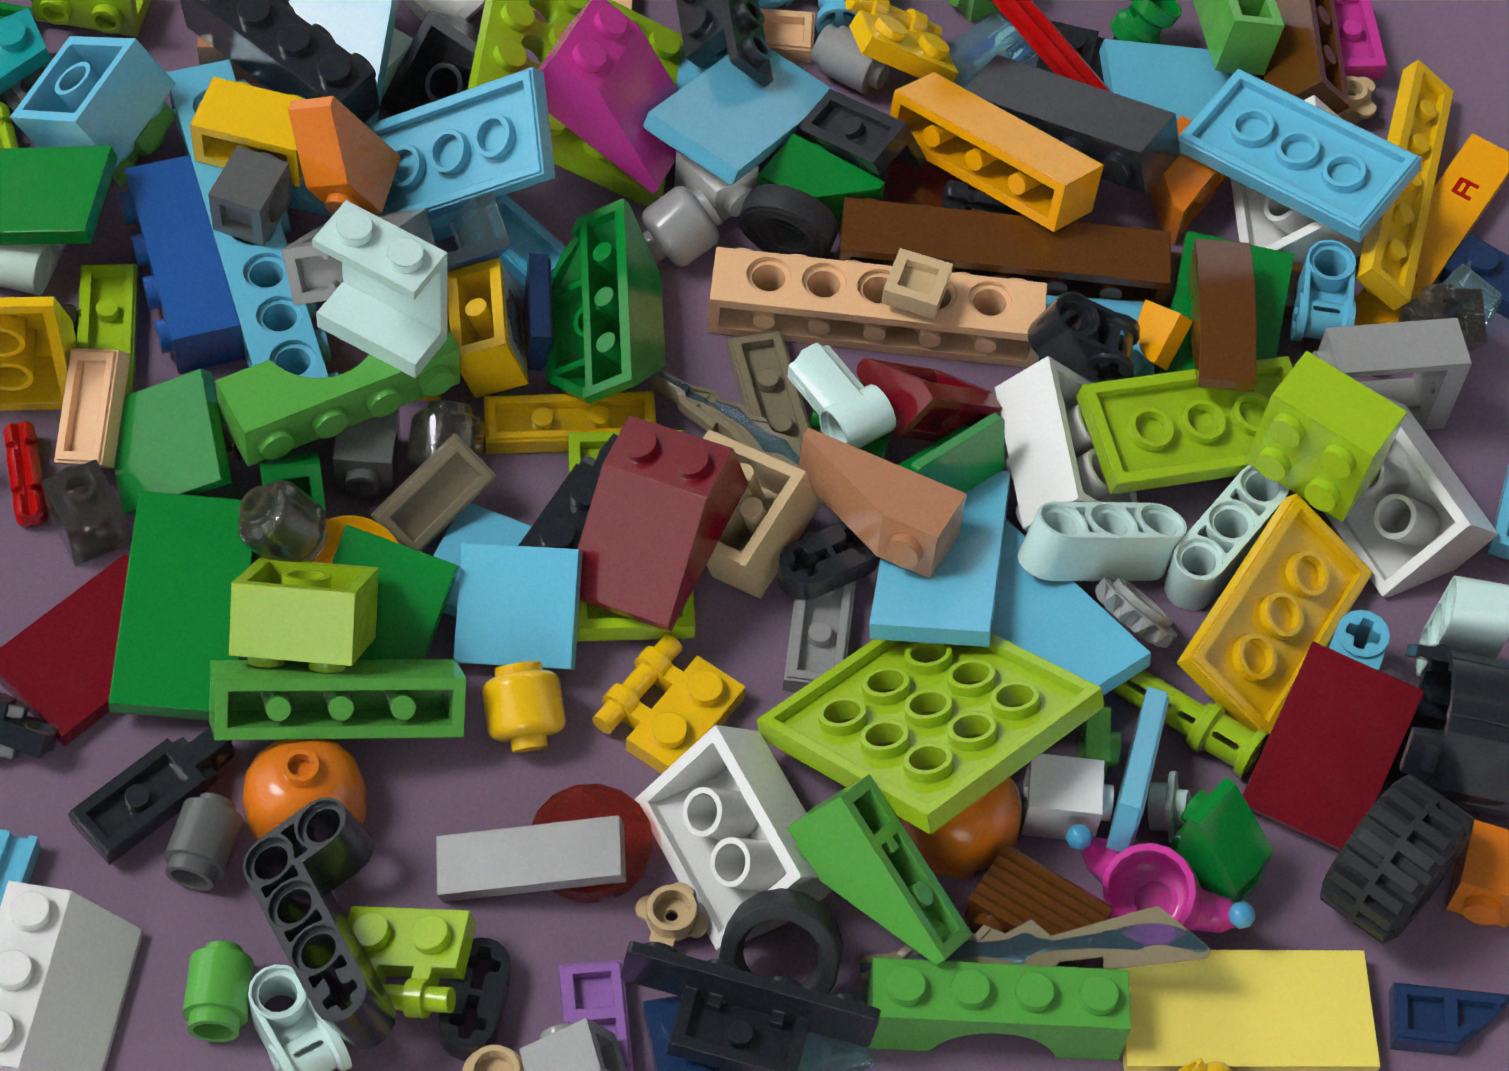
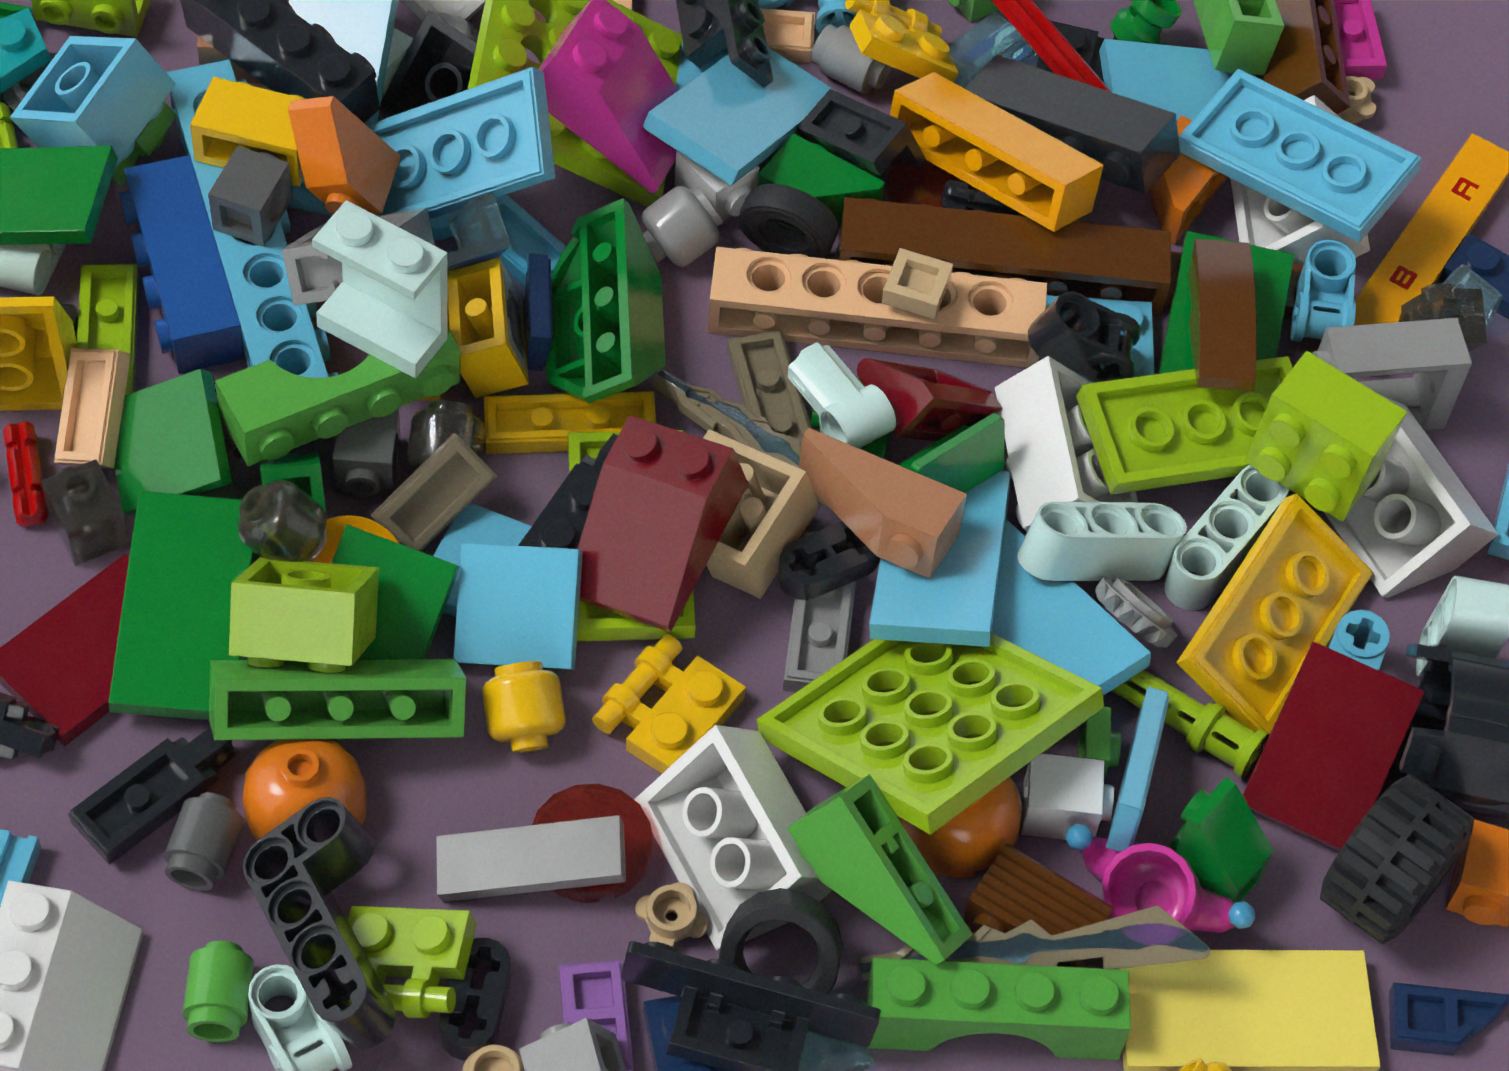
(1161, 333): light orange tile -> none
(1166, 805): light aqua plate -> none
(1395, 241): yellow plate -> none

